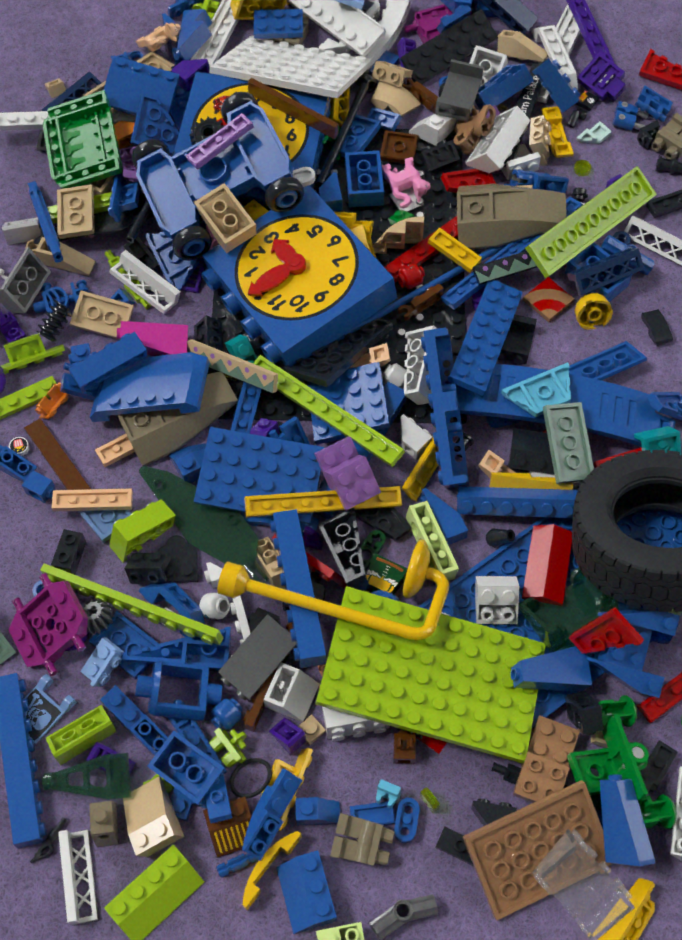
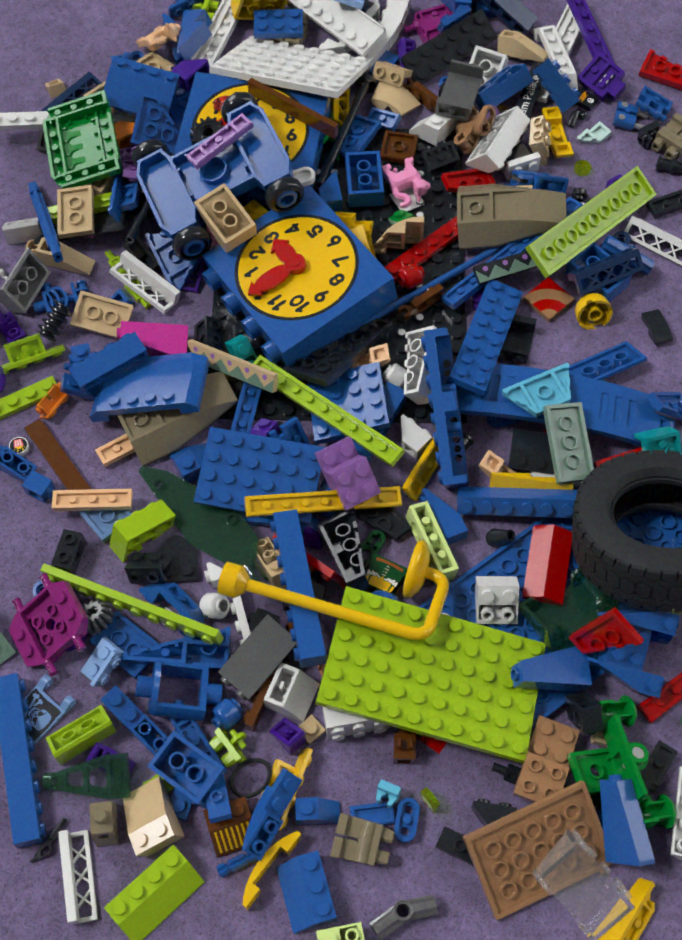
(454, 250): yellow plate -> none

